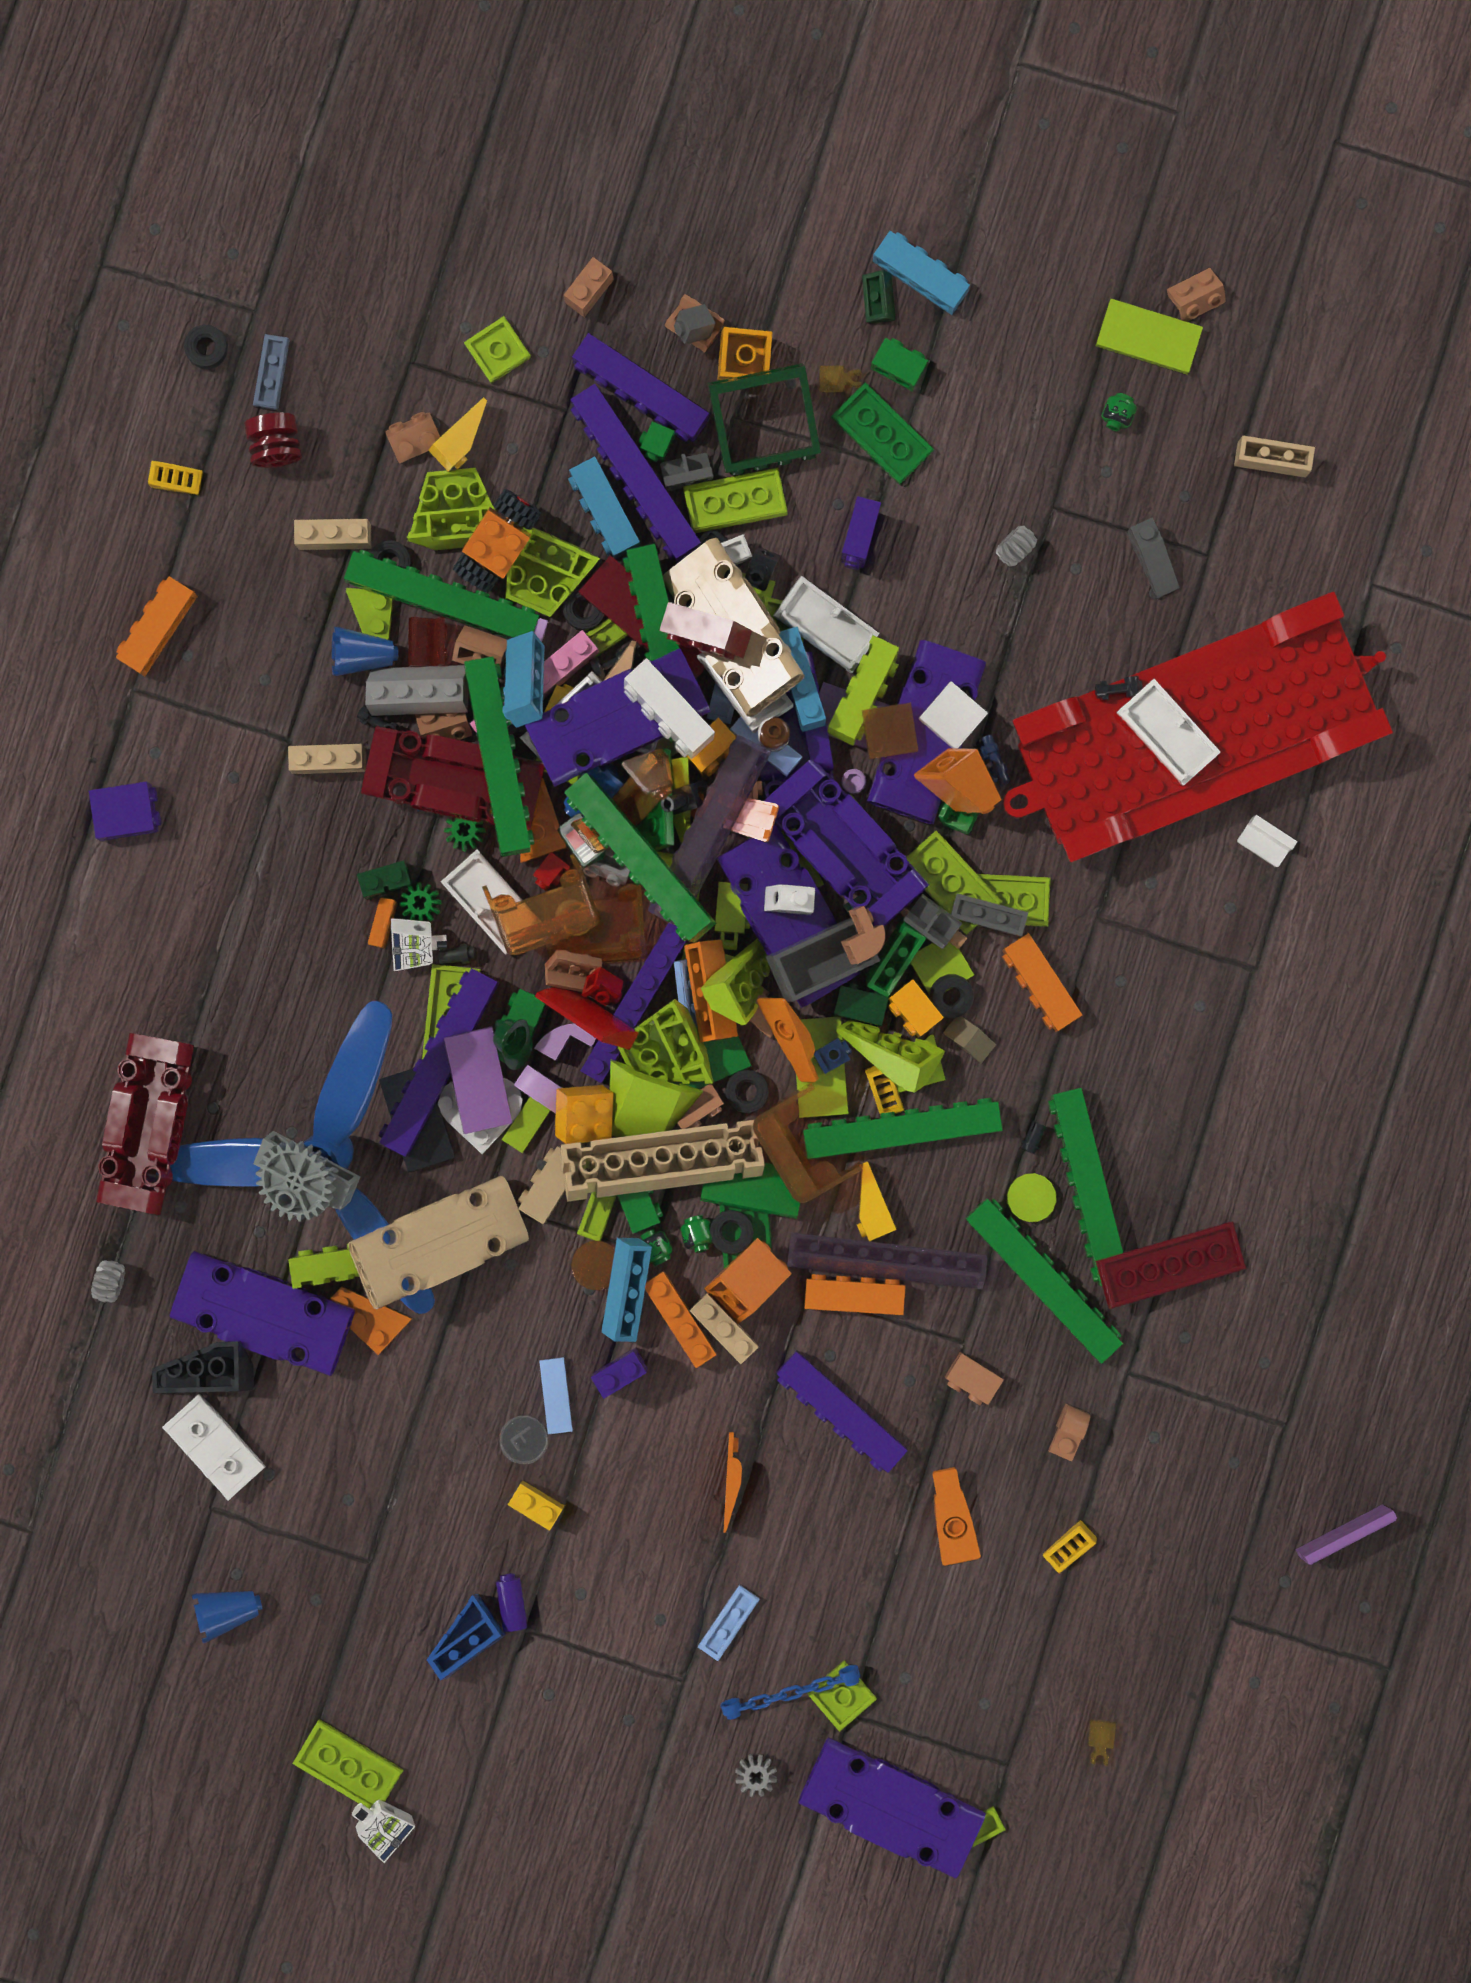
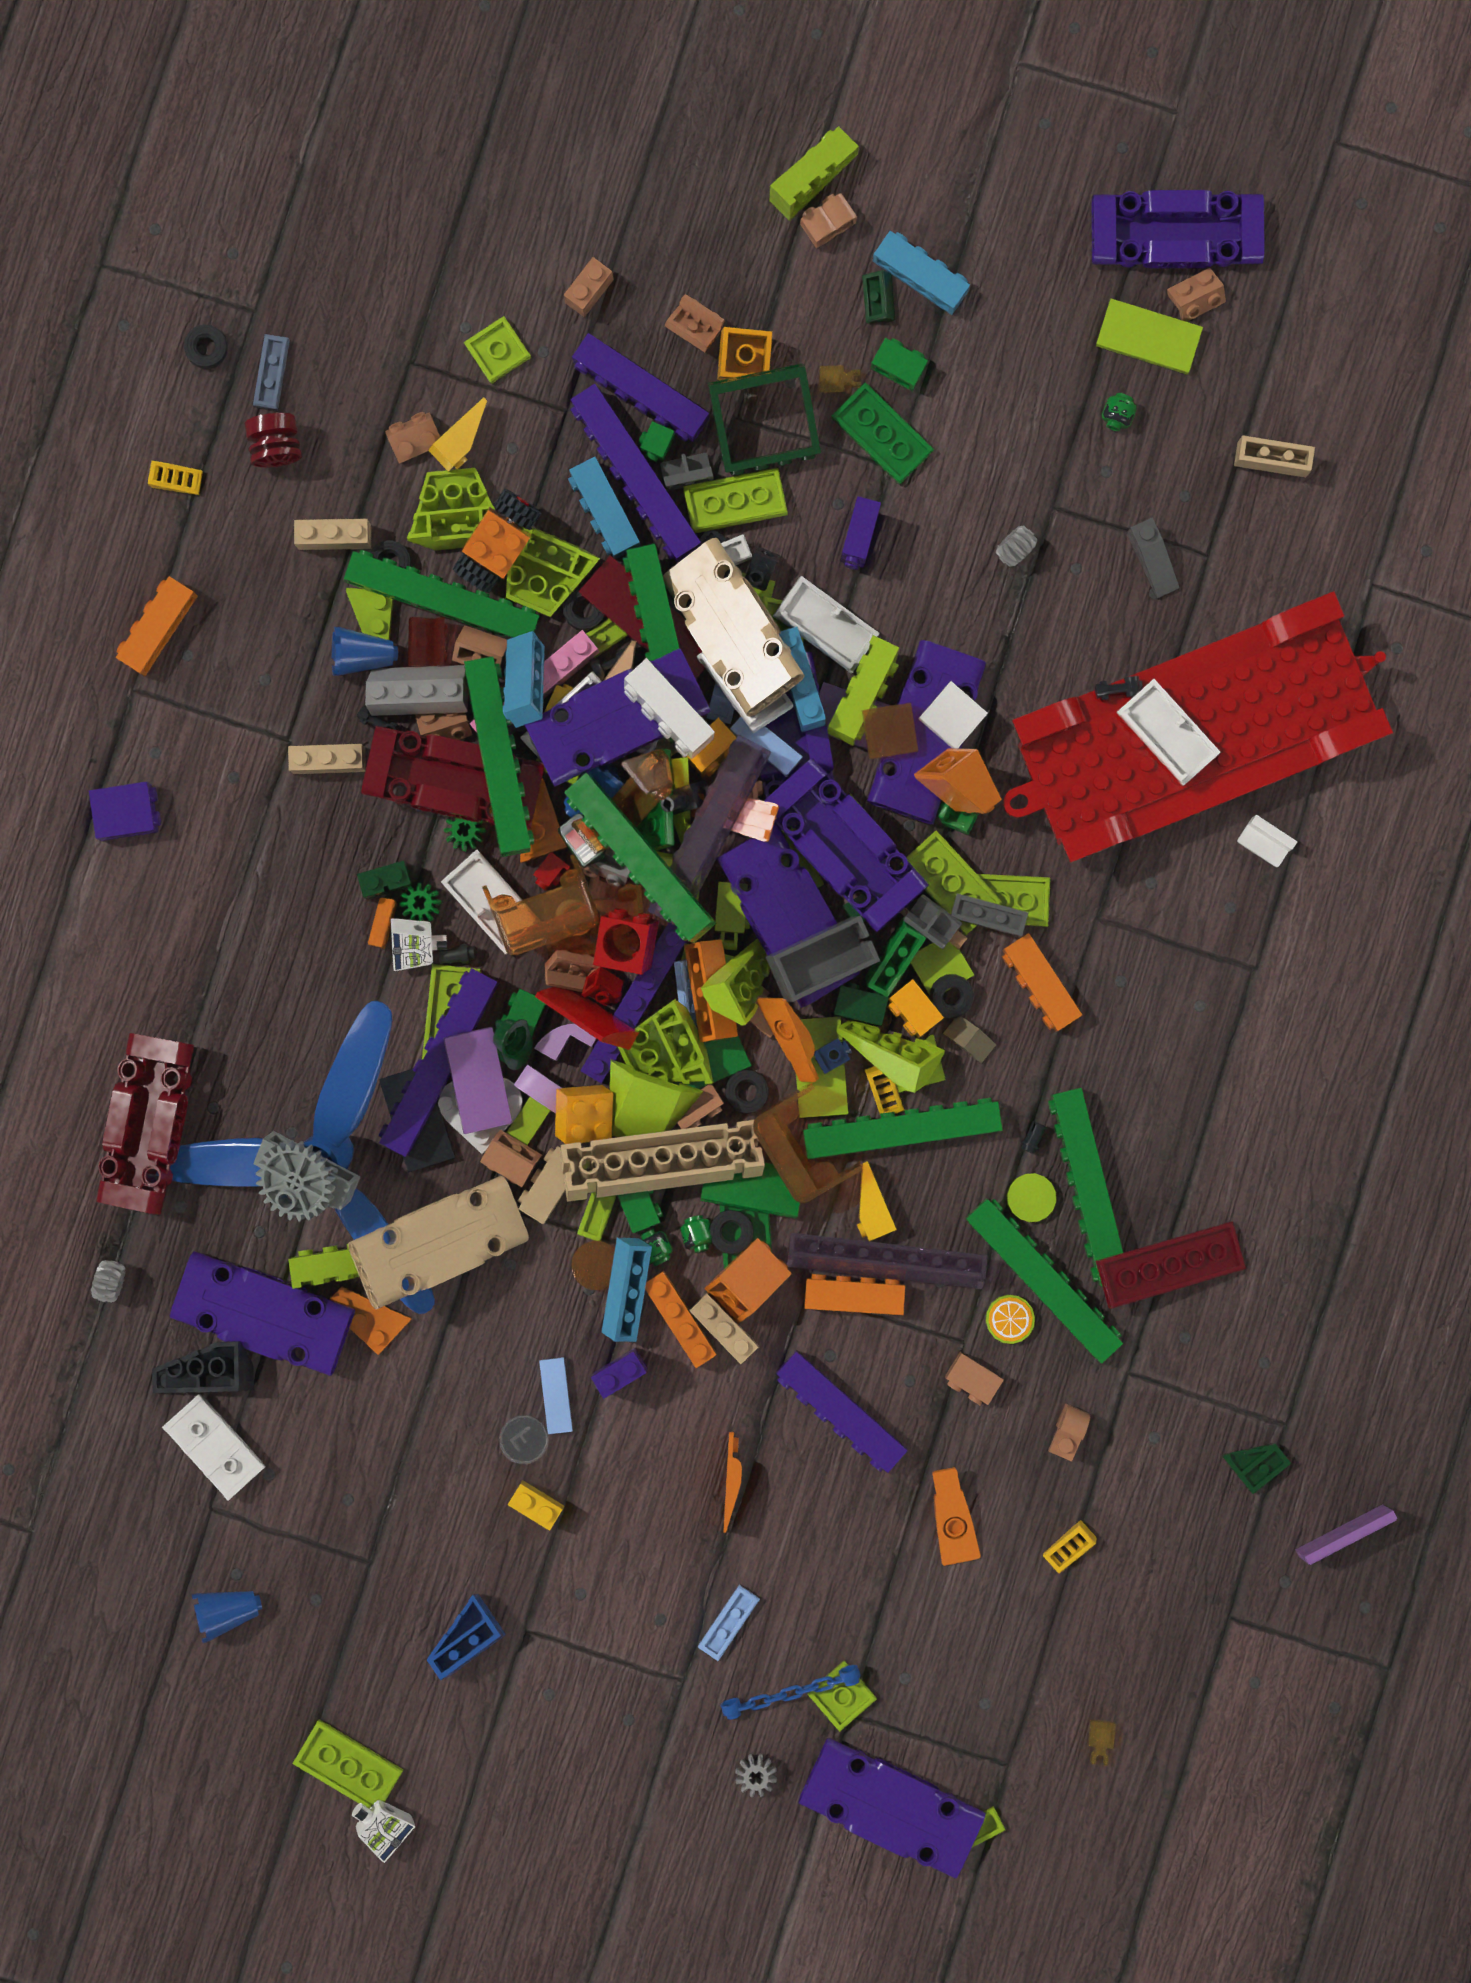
(510, 1158): none -> nougat brick
(511, 1603): dark purple brick -> none
(540, 628): lavender tile -> none
(607, 953): none -> red brick
(694, 324): dark grey brick -> none
(705, 631): brick -> none
(773, 734): reddish brown head -> none
(790, 899): white torso -> none
(812, 172): none -> lime wedge
(828, 220): none -> nougat brick
(853, 781): lavender tile -> none
(869, 937): nougat brick -> none
(990, 751): dark blue plate -> none
(1010, 1319): none -> light orange tile
(1177, 229): none -> dark purple panel
(1257, 1464): none -> dark green wing

